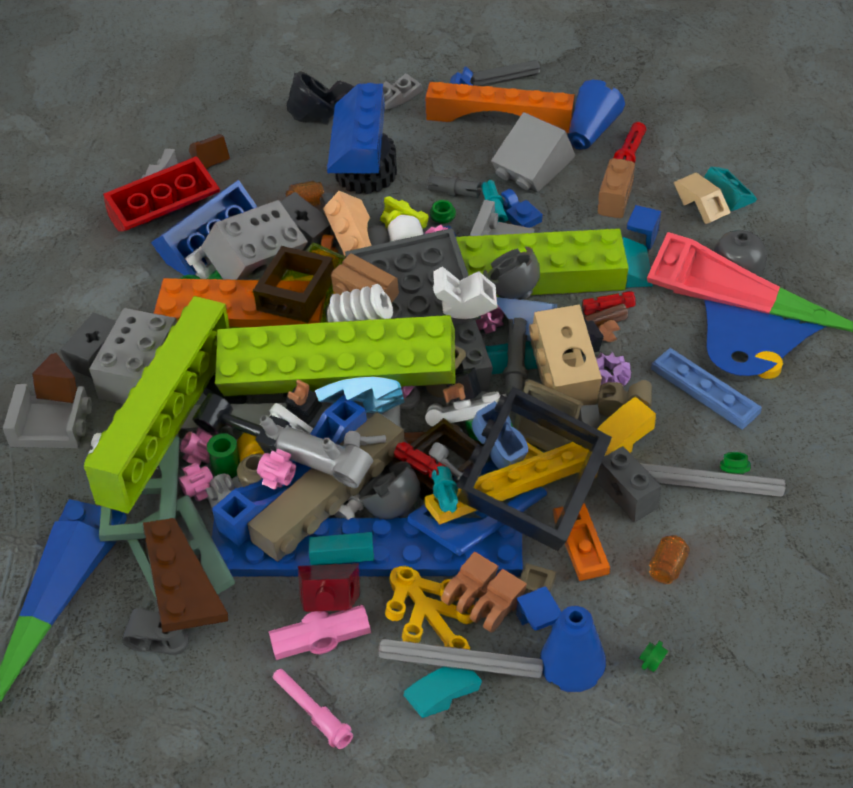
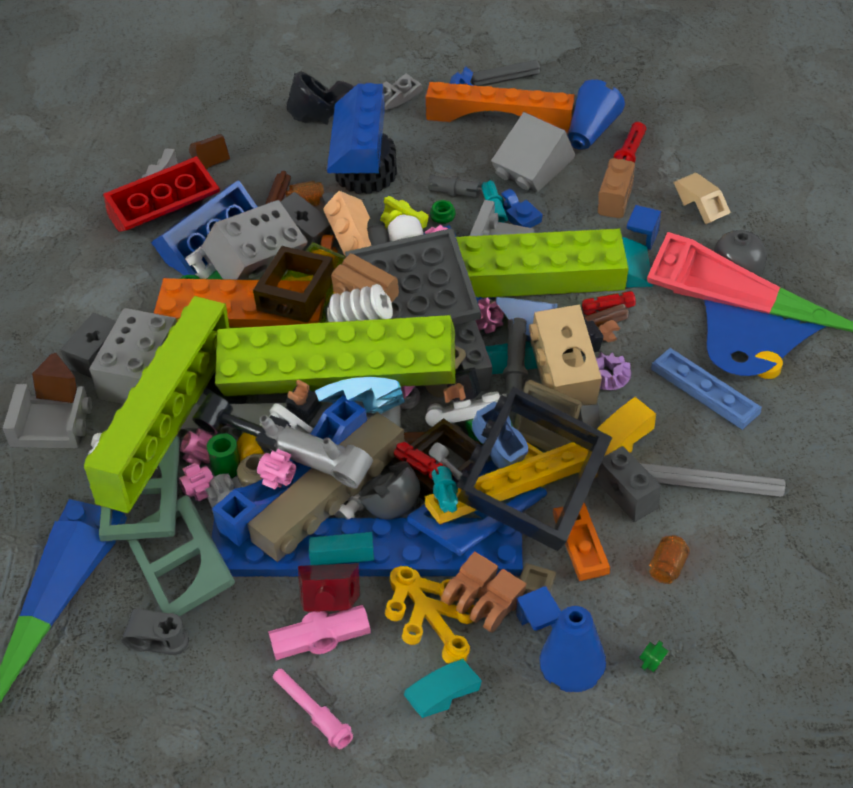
(180, 583): reddish brown wing -> none
(279, 187): none -> reddish brown axle
(355, 439): light grey hand -> none
(460, 658): light grey axle -> none
(464, 297): white brick -> none
(515, 274): dark grey cylinder -> none
(613, 396): dark tan leg -> none
(733, 190): teal slope -> none
(735, 463): green plate -> none

